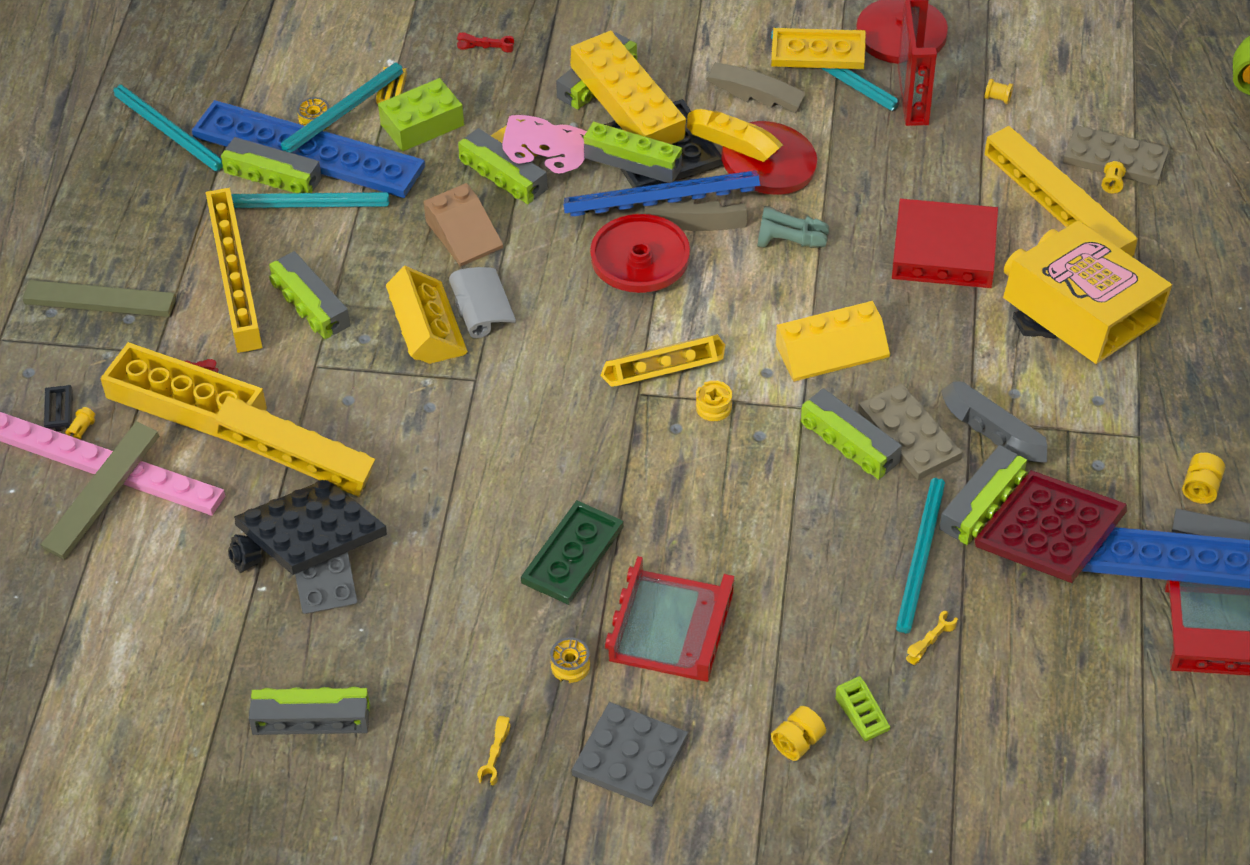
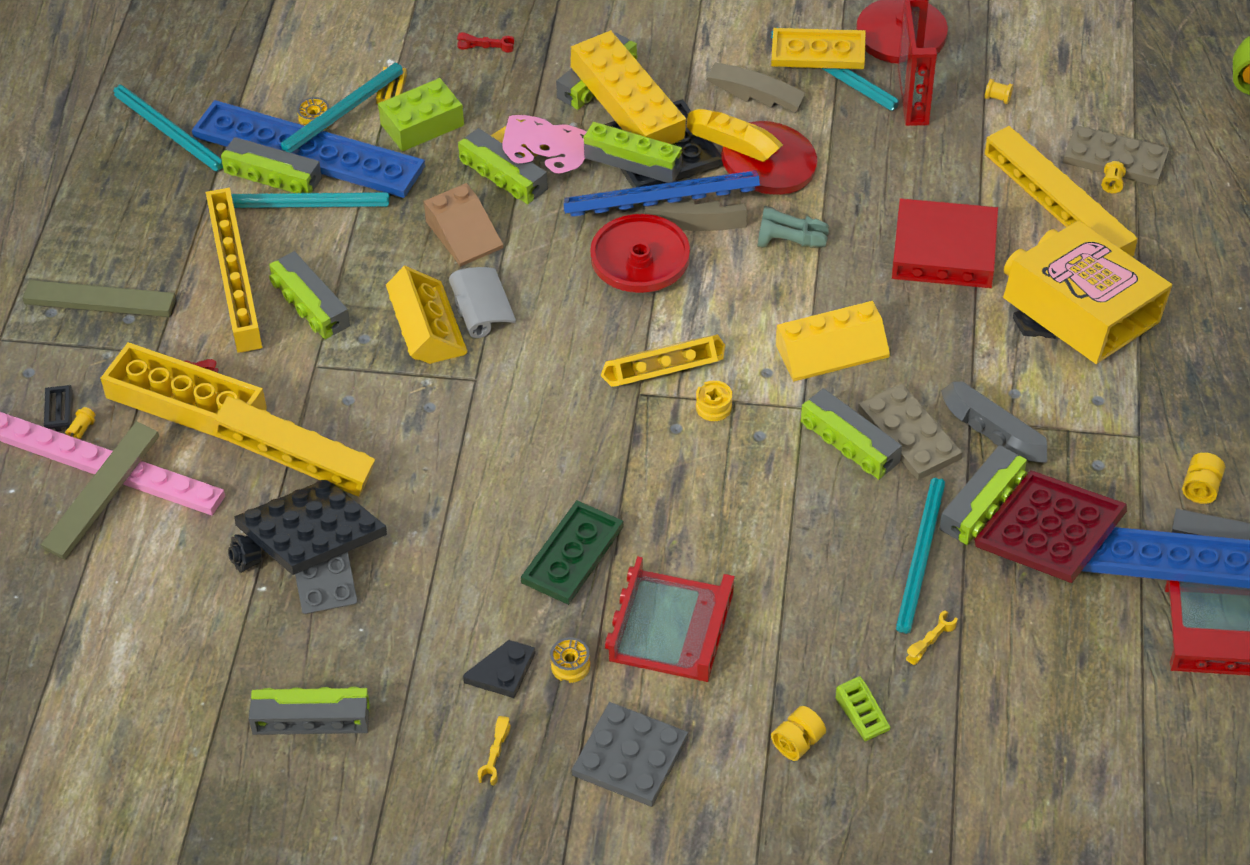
(502, 669): none -> black wing

